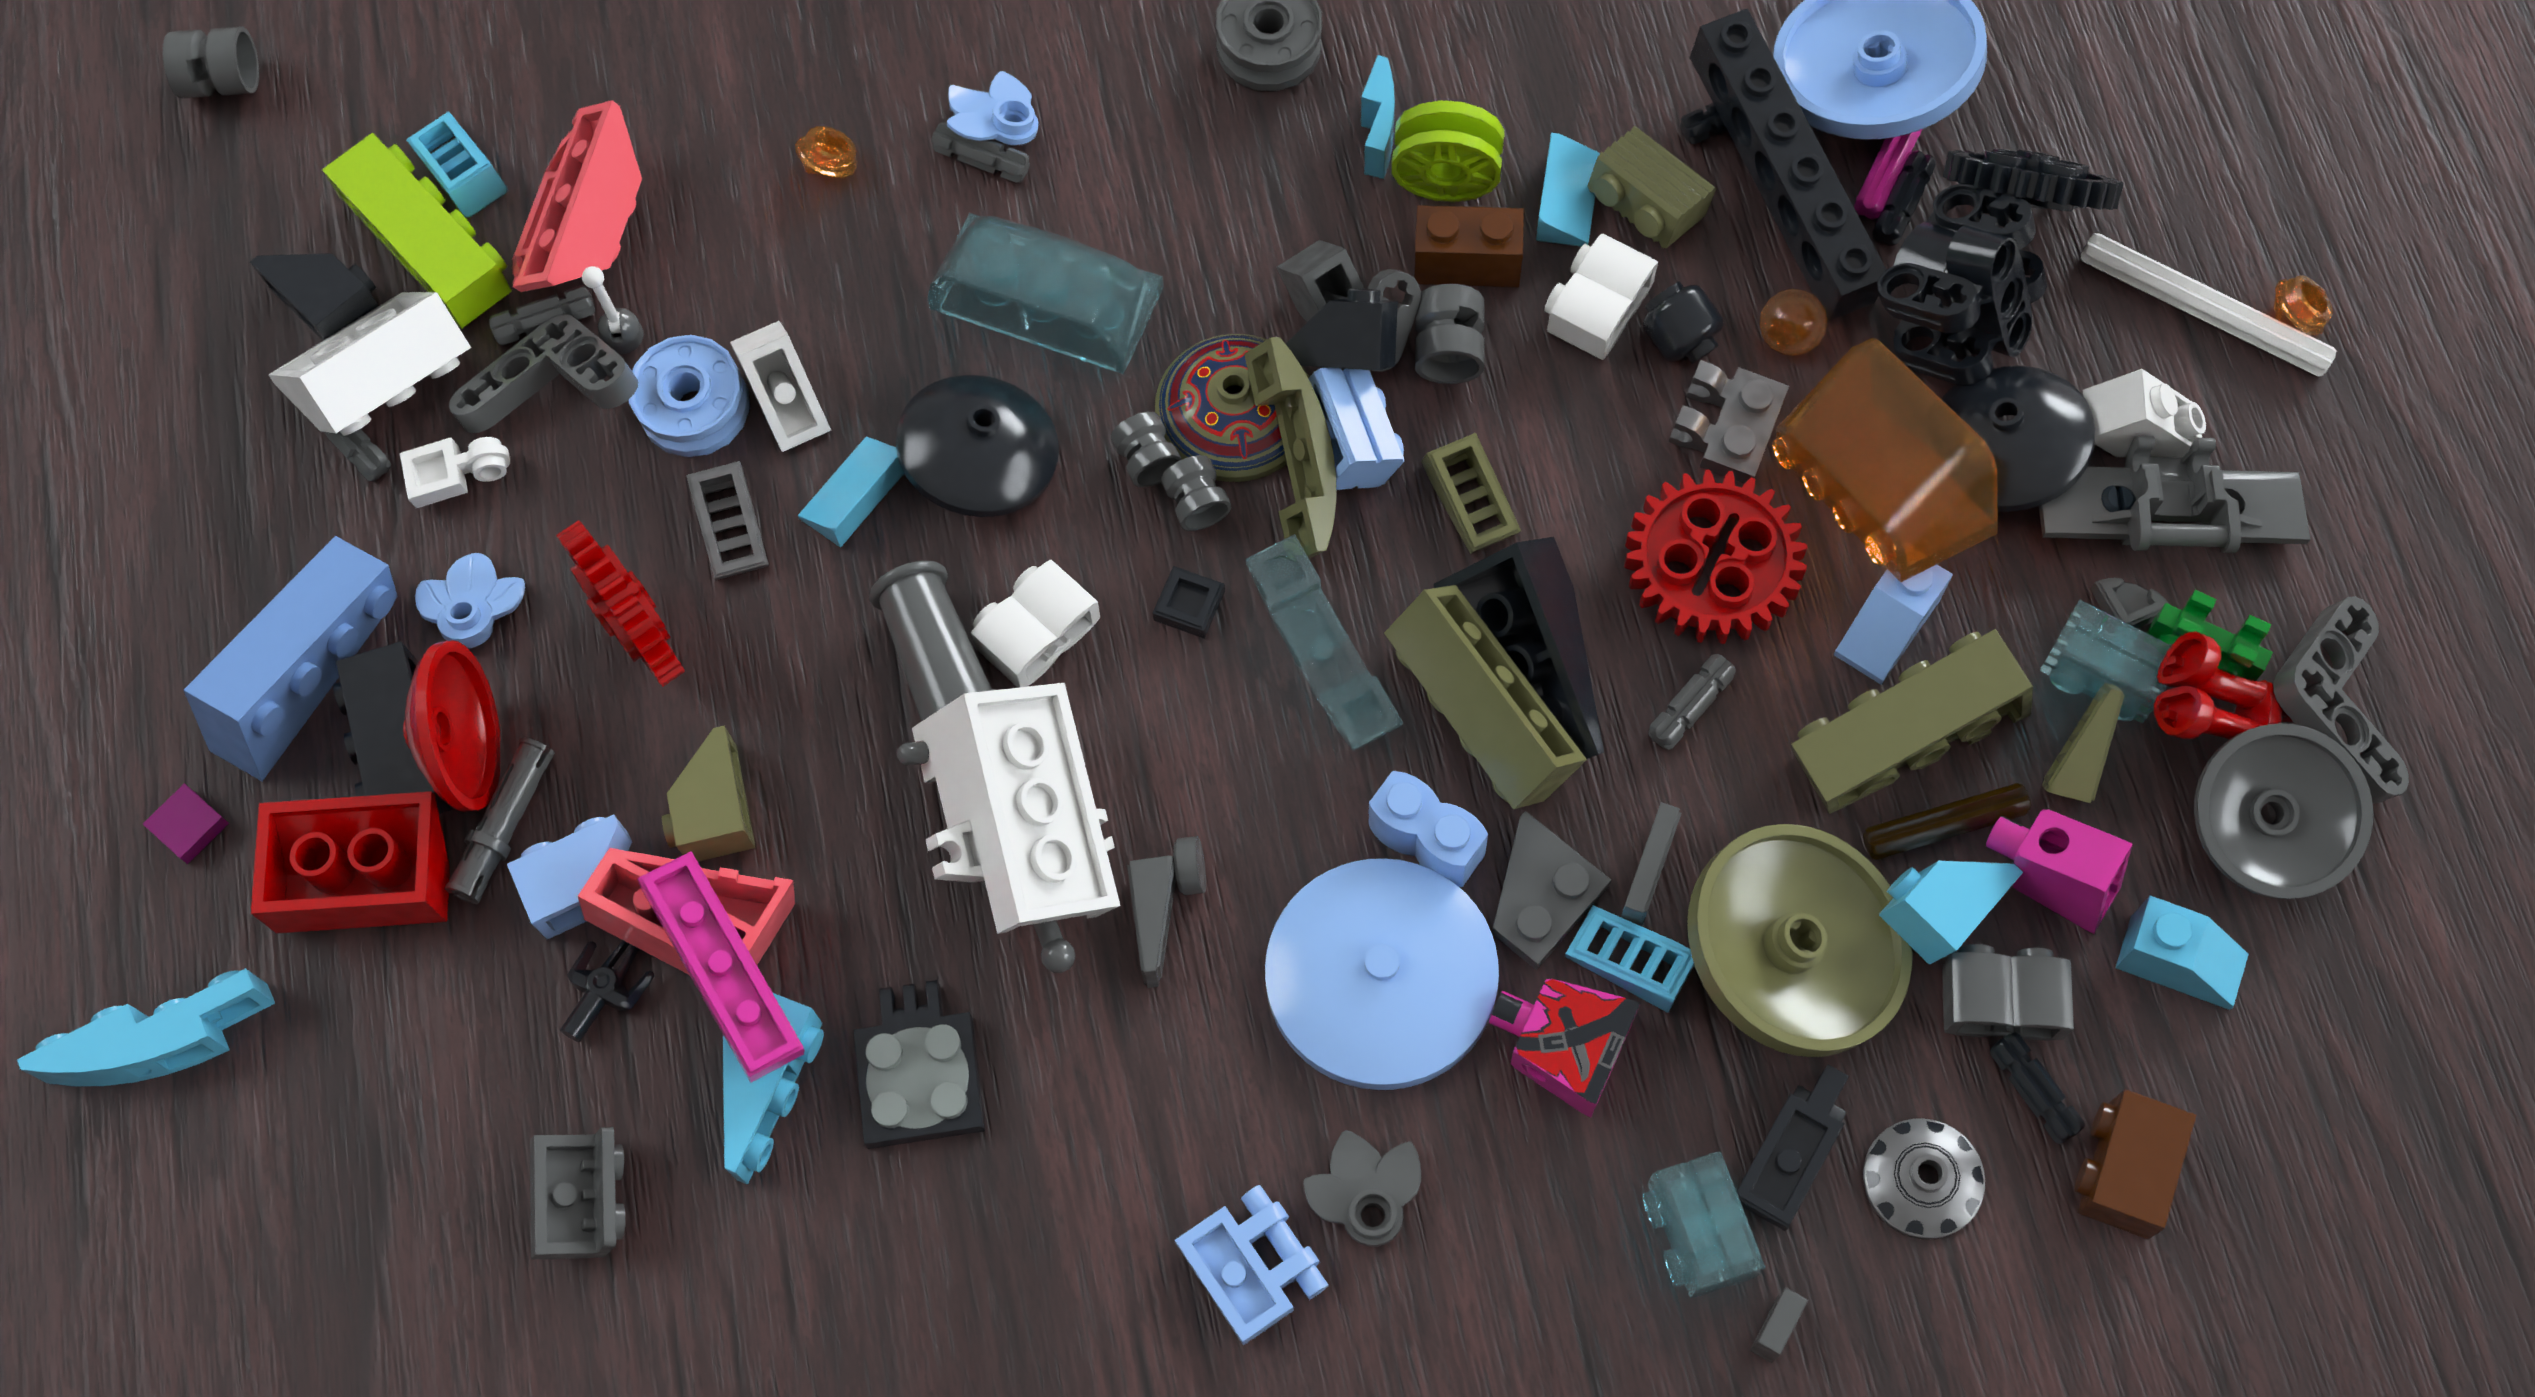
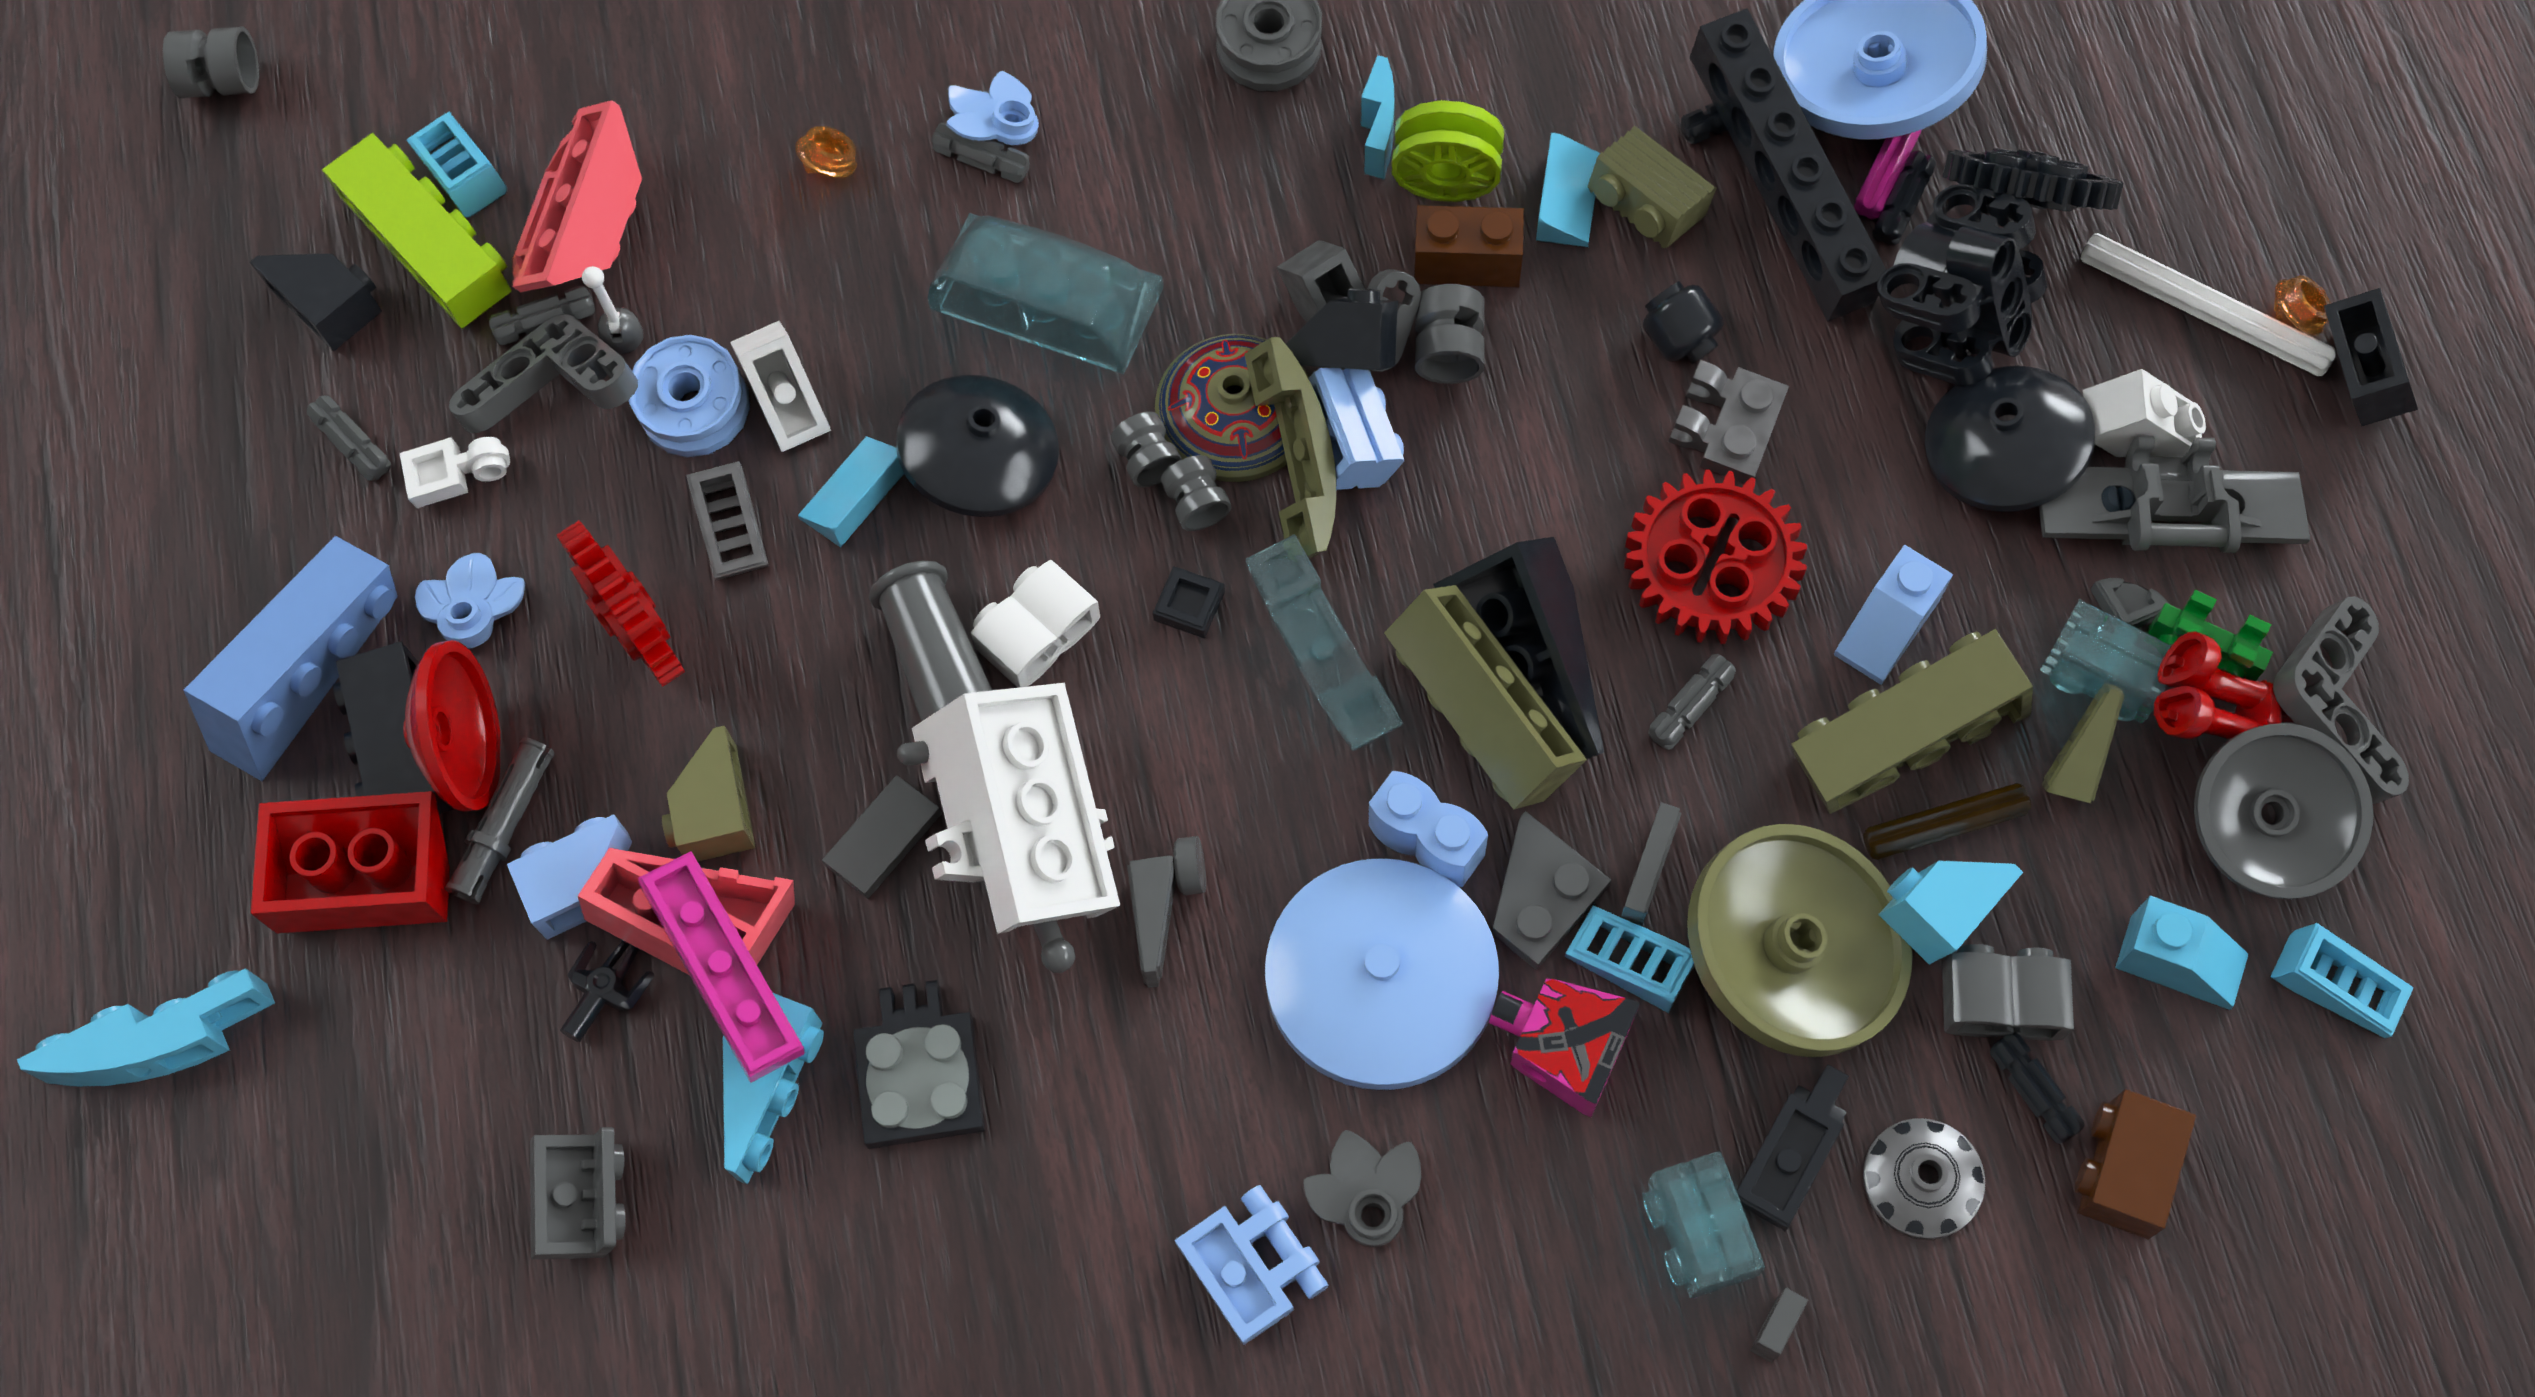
(185, 823): magenta tile -> none
(373, 362): white slope -> none
(882, 836): none -> dark grey tile
(1471, 450): olive slope -> none
(1600, 296): white brick -> none
(1793, 322): clear orange hat -> none
(1891, 462): clear orange windscreen -> none
(2064, 864): dark pink torso -> none
(2304, 971): none -> medium azure slope
(2370, 357): none -> black brick

